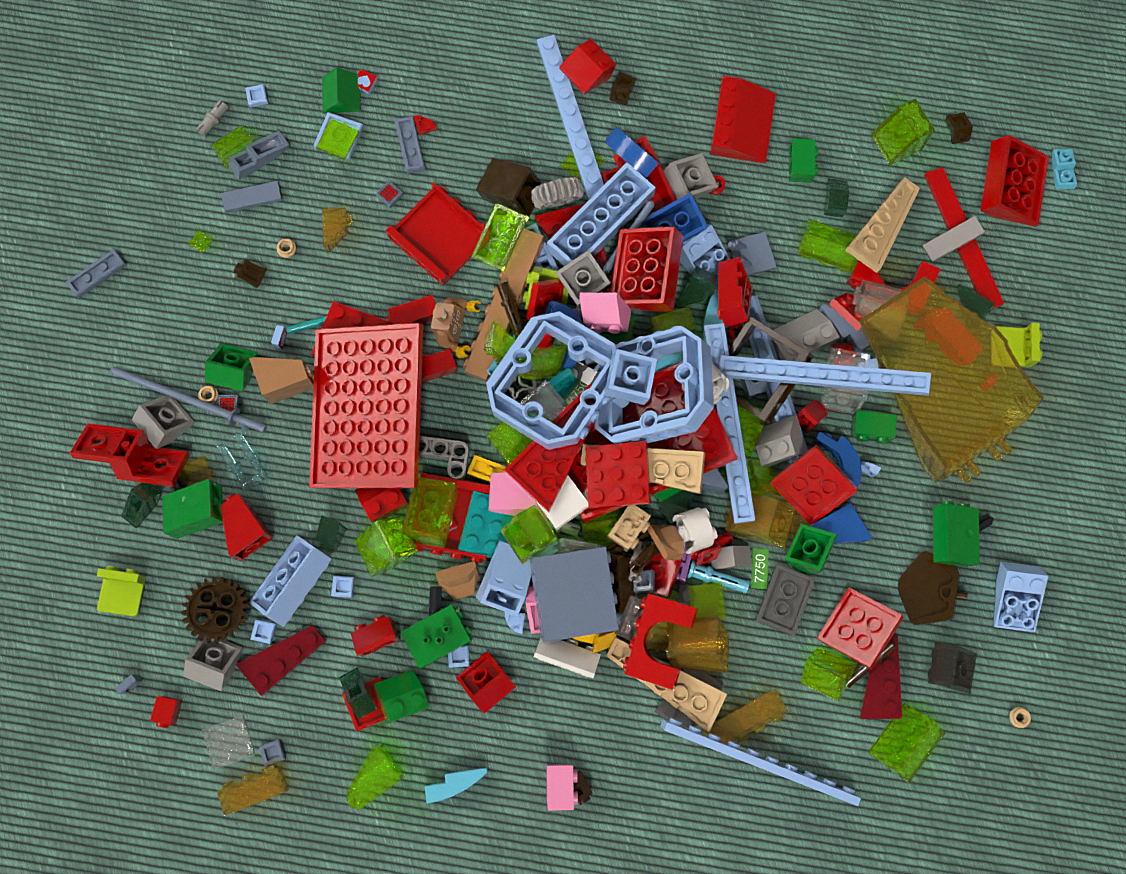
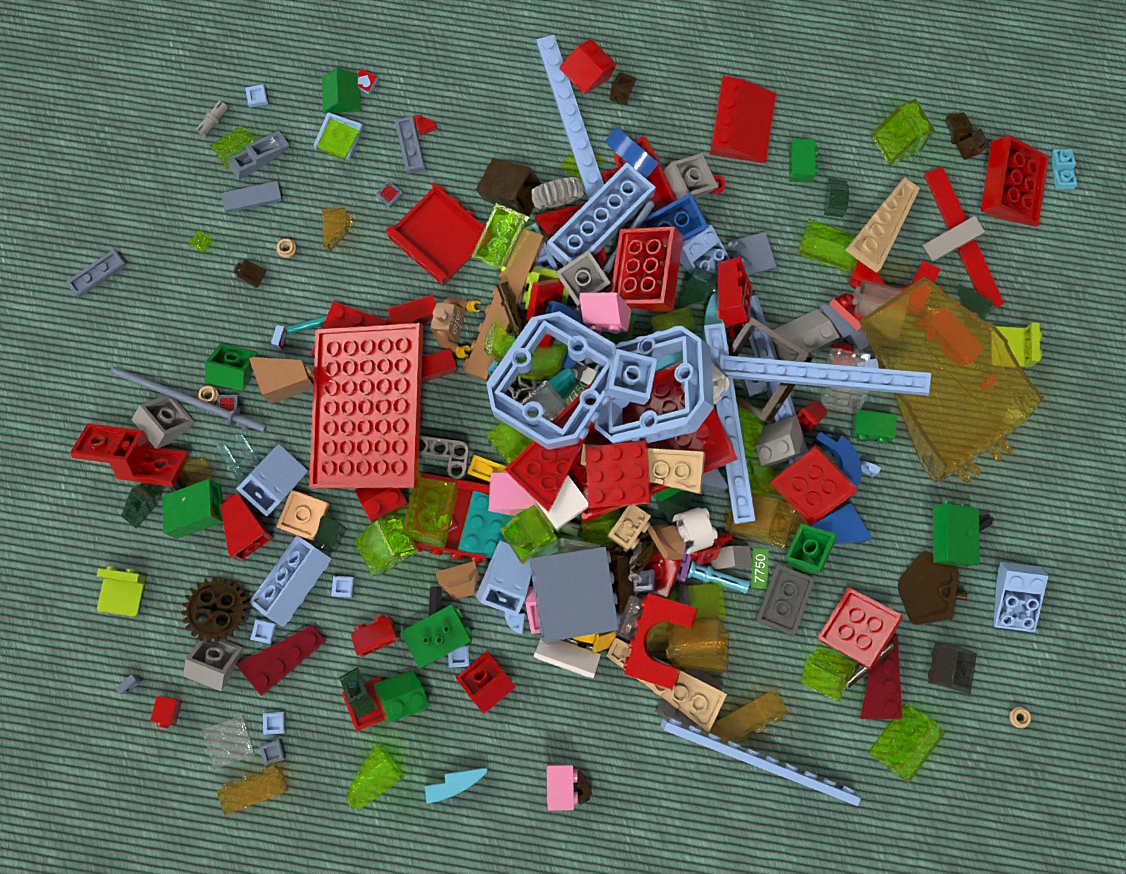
(272, 480): none -> light blue slope
(274, 723): none -> light blue tile
(302, 515): none -> light nougat plate
(973, 145): none -> dark brown bracket

